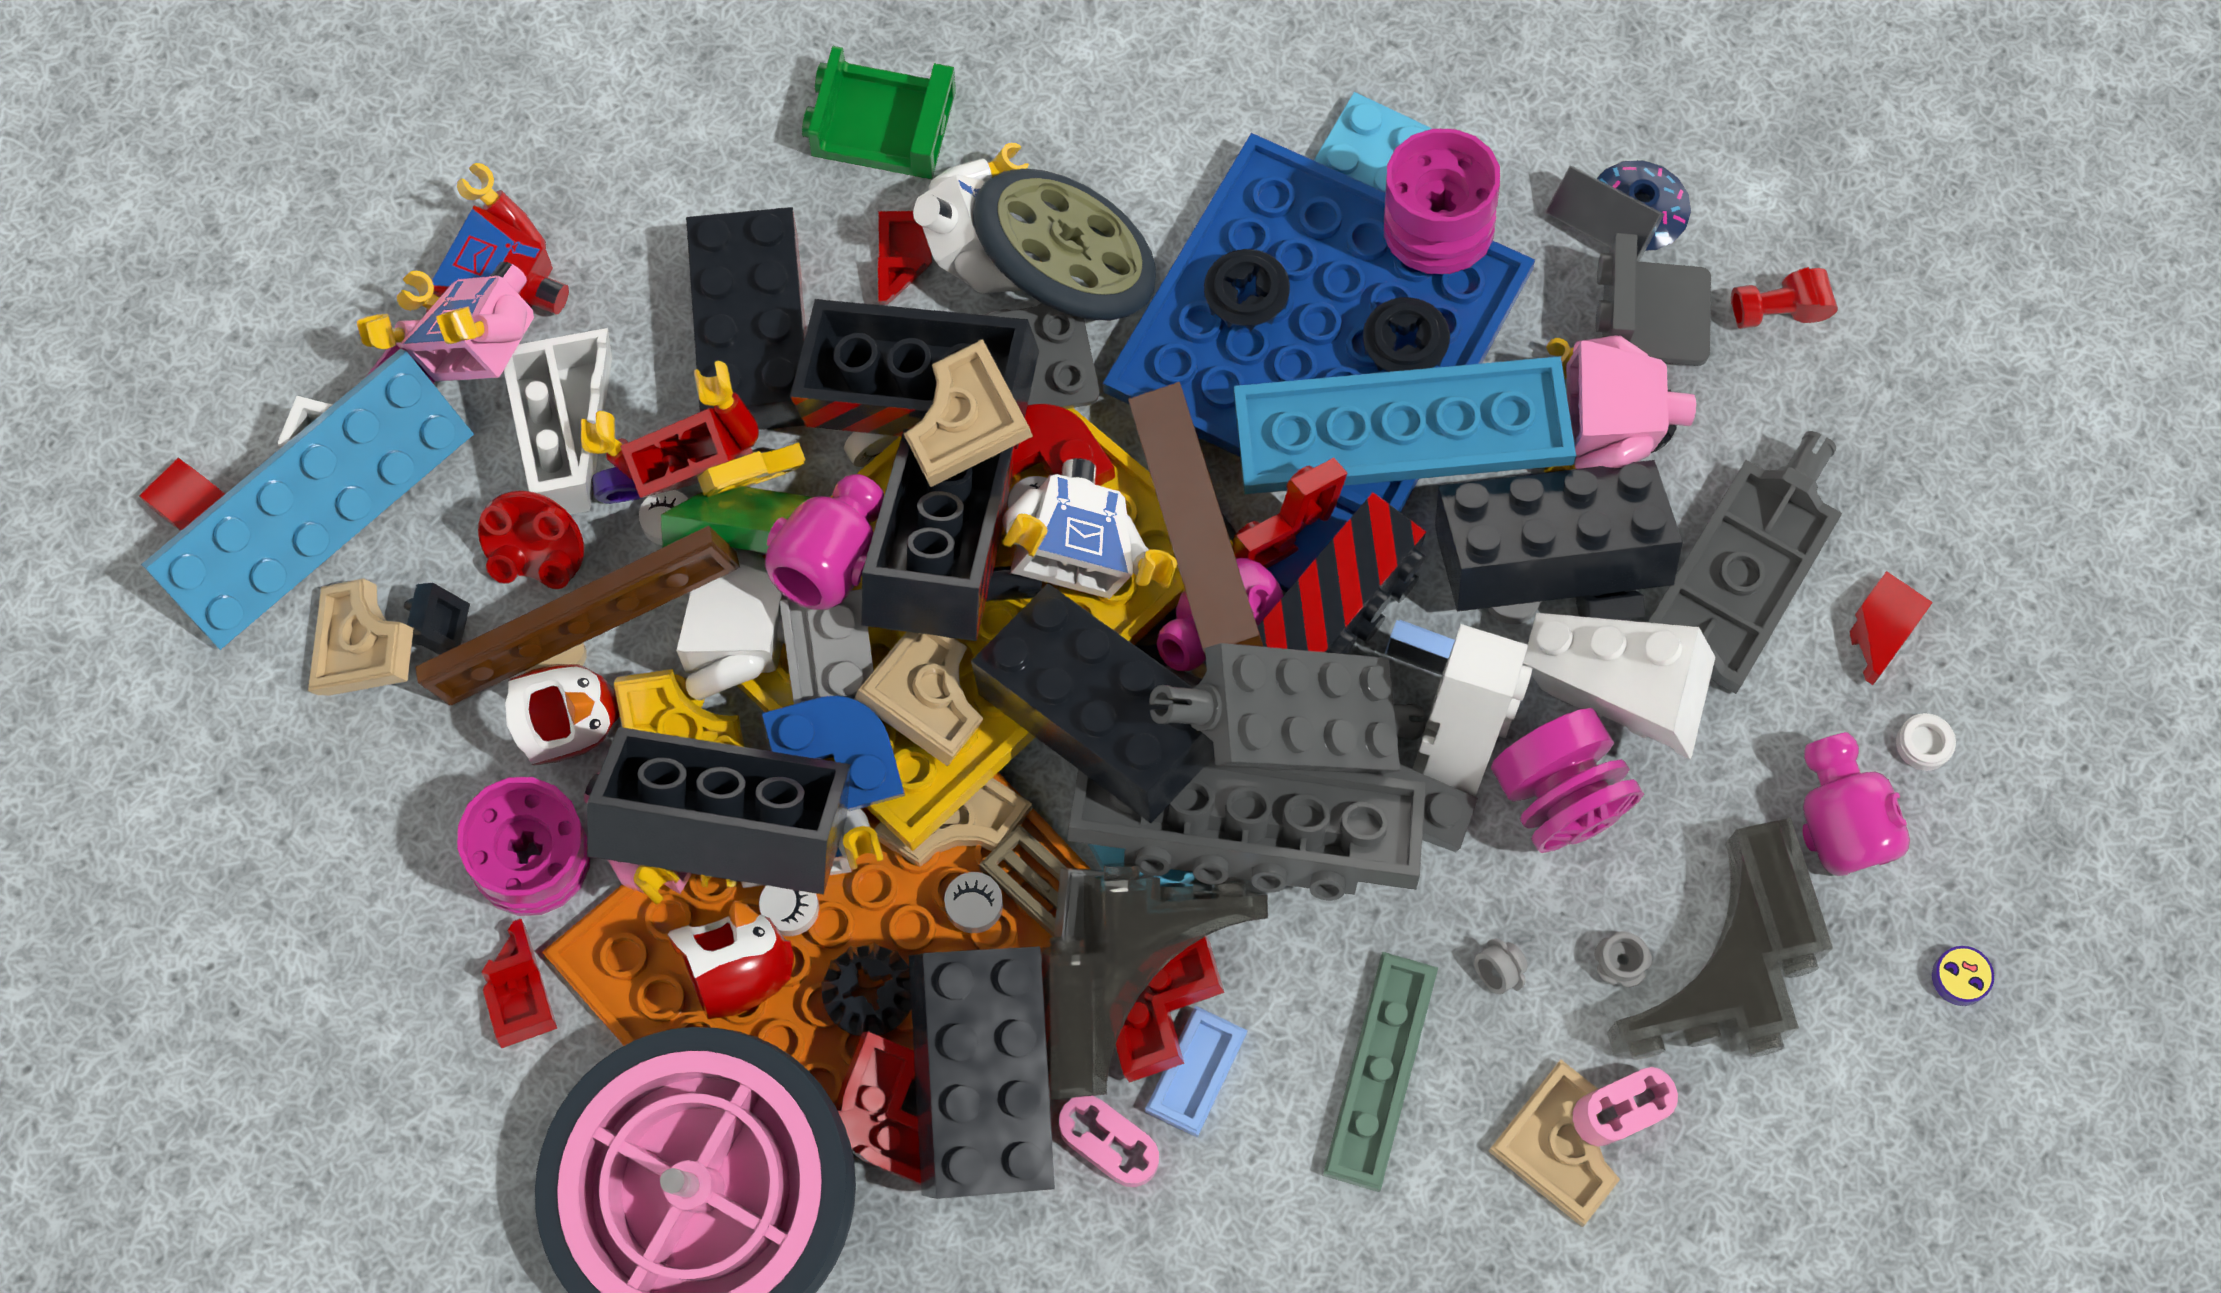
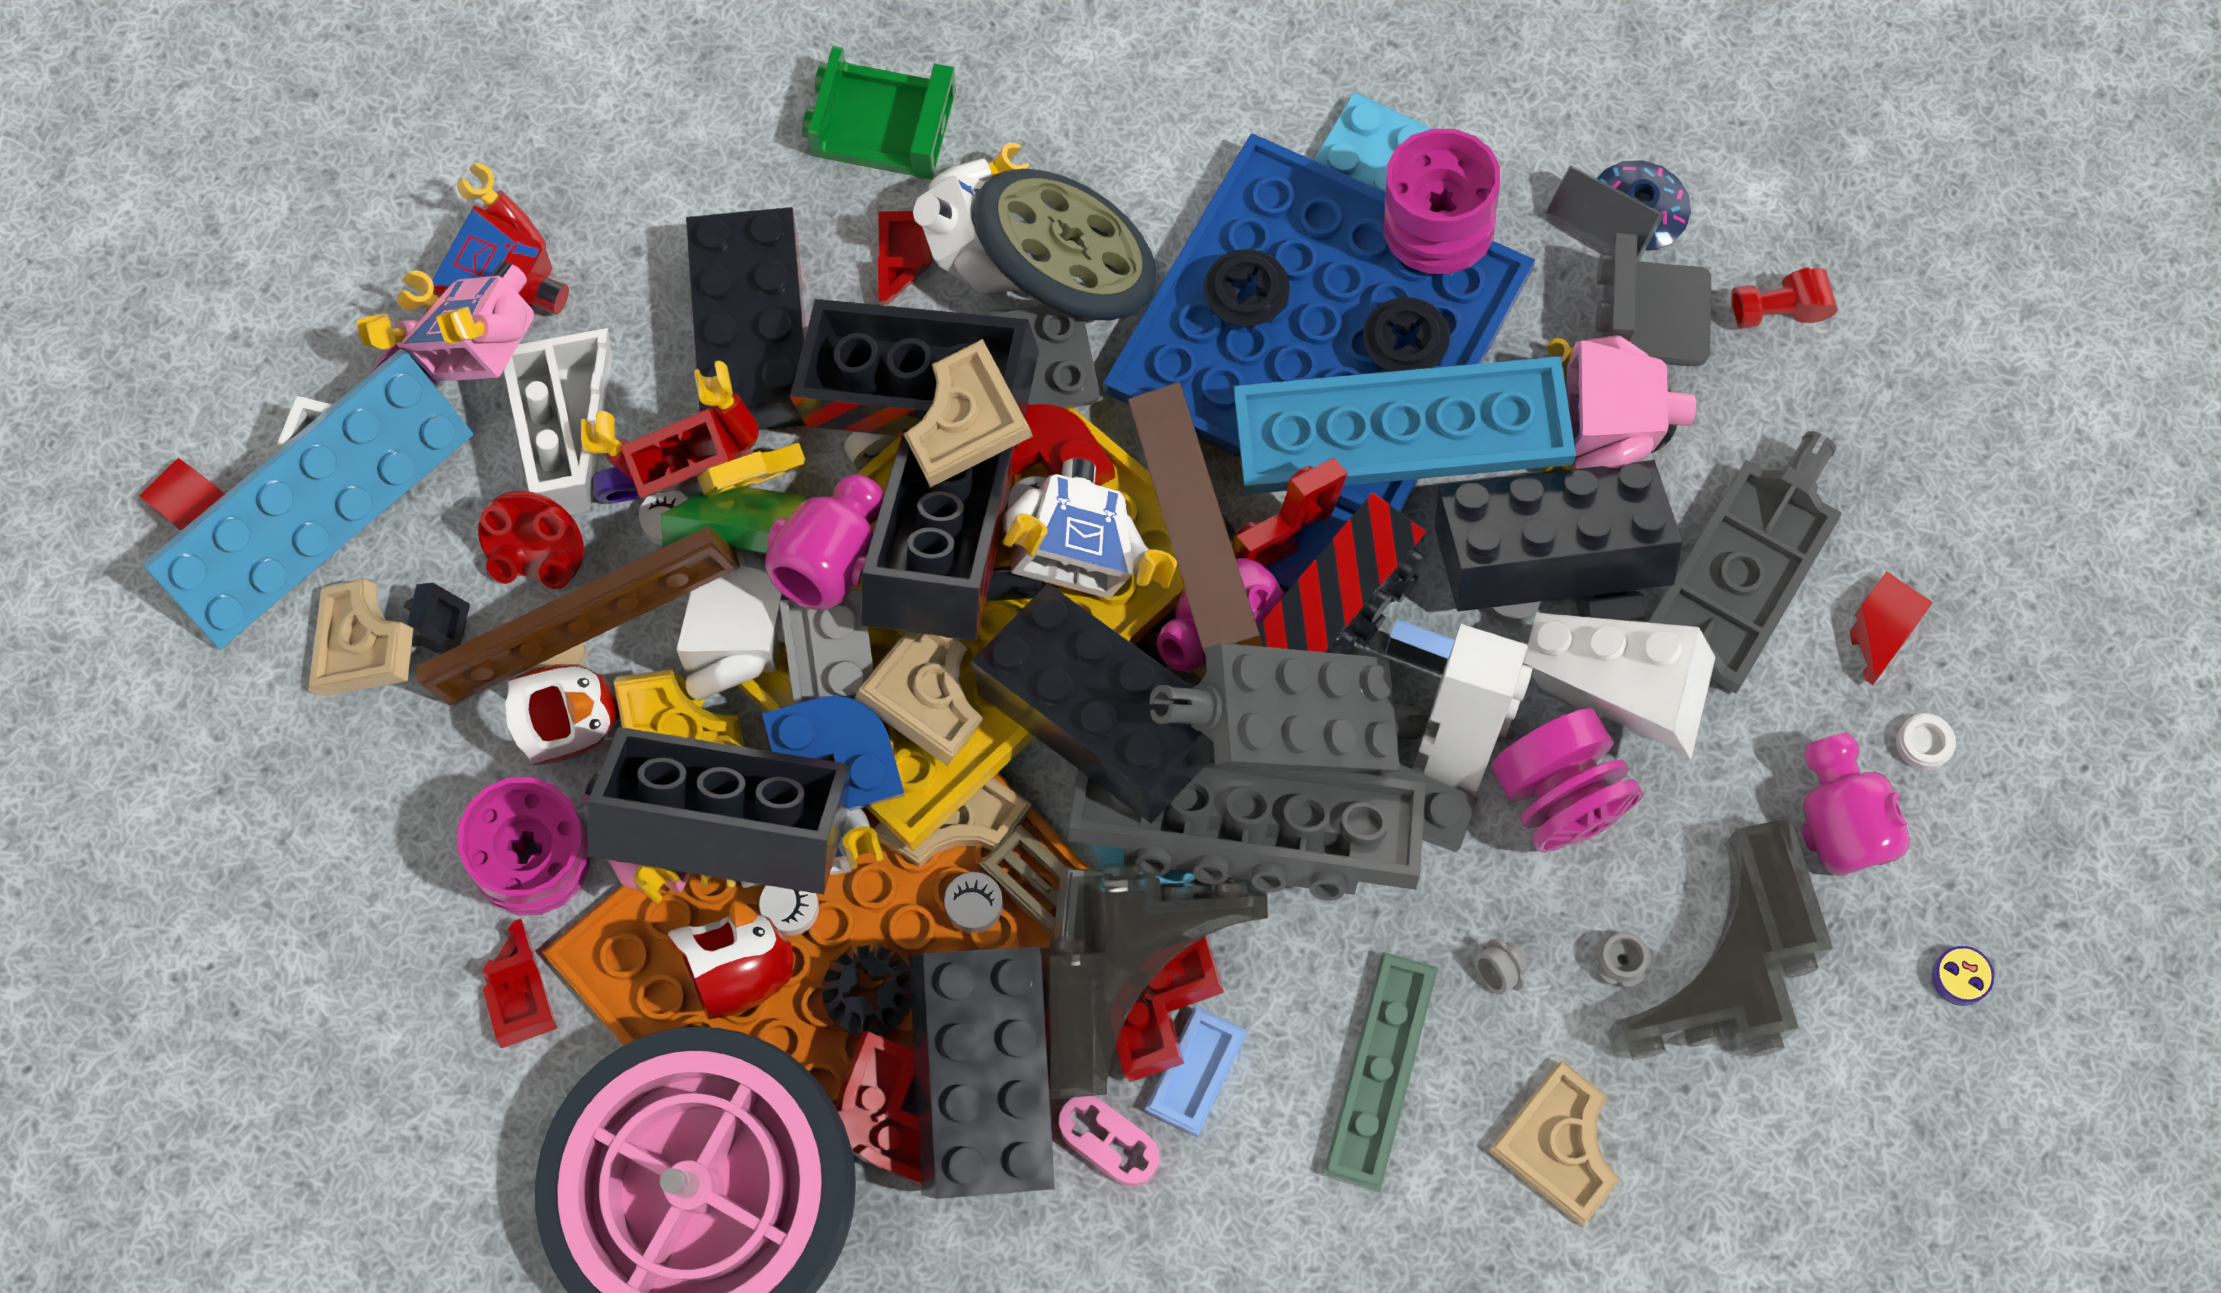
(1620, 1096): bright pink beam -> none

